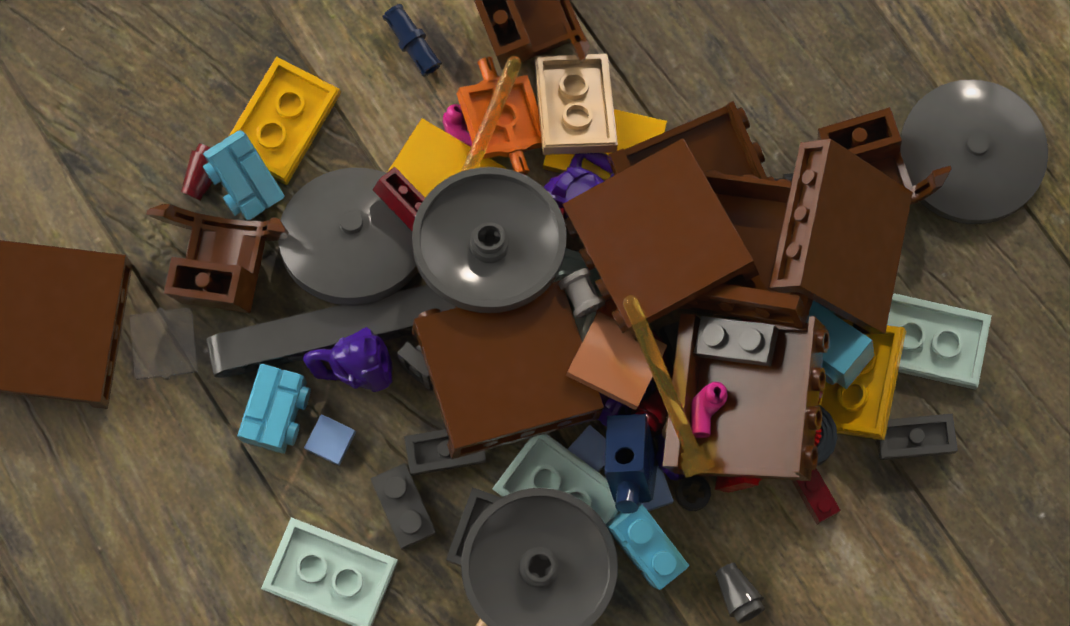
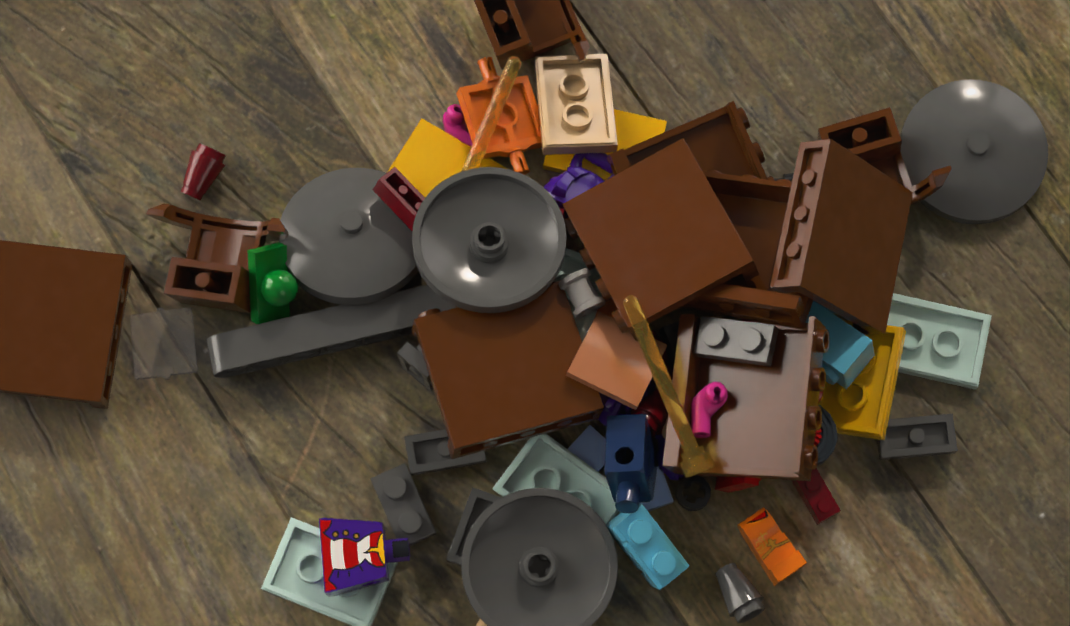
(243, 176): medium azure brick -> none
(270, 283): none -> green tile
(273, 409): medium azure brick -> none
(286, 116): yellow tile -> none
(330, 440): light blue tile -> none
(355, 360): dark purple piece -> none
(357, 554): none -> torso
(412, 40): dark blue pin -> none
(771, 546): none -> orange leg

